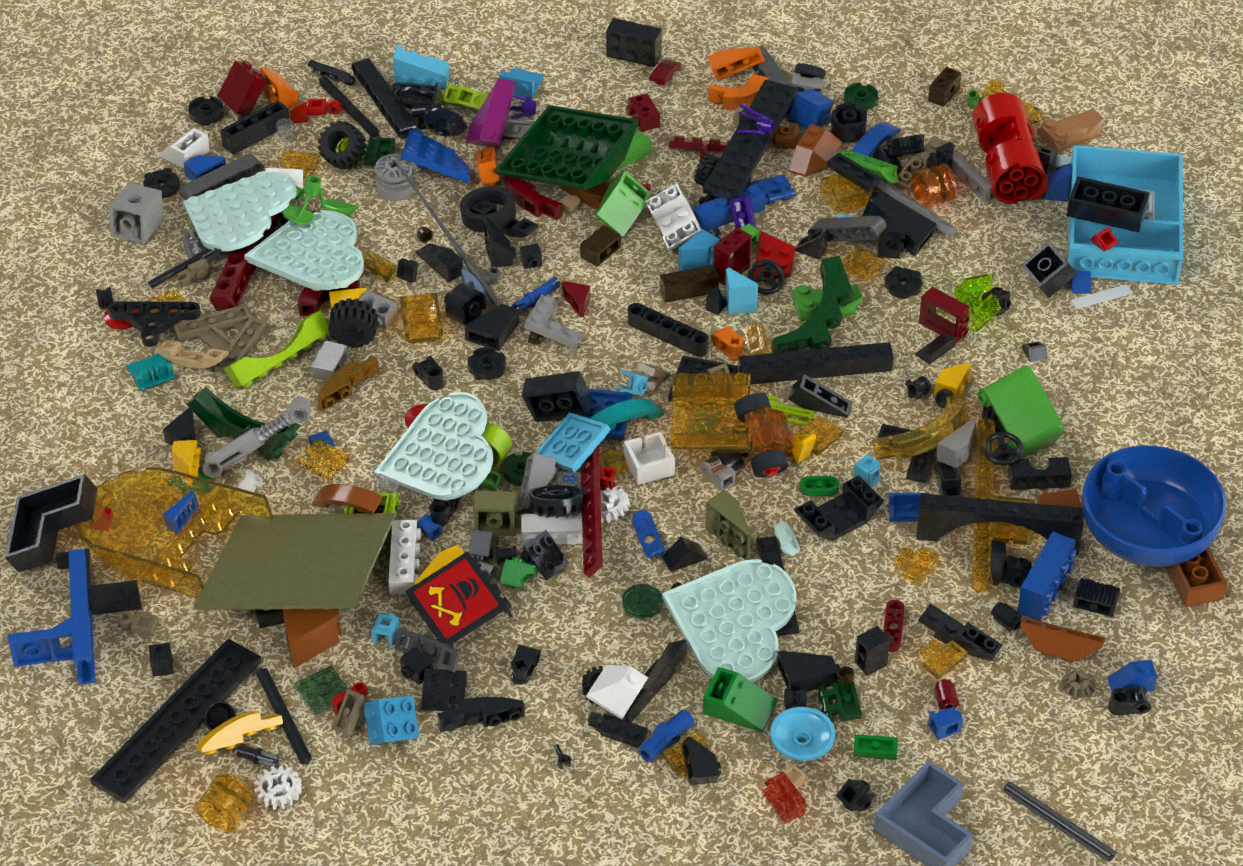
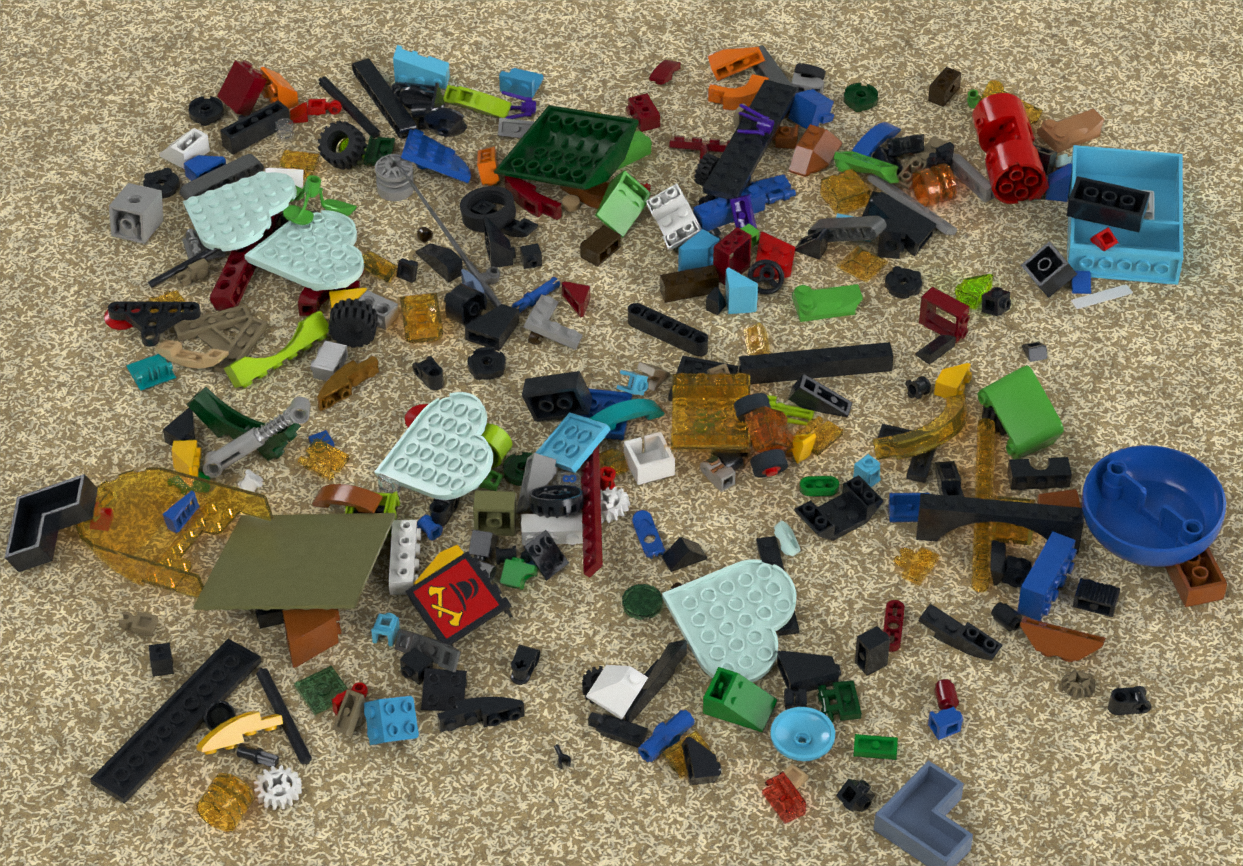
(86, 600): blue piece -> none
(104, 296): black wheel -> none
(331, 72): black hinge -> none
(490, 121): magenta wedge -> none
(634, 42): black brick -> none
(728, 342): orange piece -> none
(728, 523): olive slope -> none
(815, 330): dark green arch -> none
(845, 675): dark brown hinge -> none
(849, 122): black brick -> none
(853, 172): black plate -> none
(941, 397): black plate -> none
(943, 659): clear yellow hinge -> none
(957, 446): light grey slope -> none
(984, 312): clear neon green slope -> none
(1002, 454): black piece -> none
(1059, 821): black axle -> none
(1134, 674): blue slope -> none

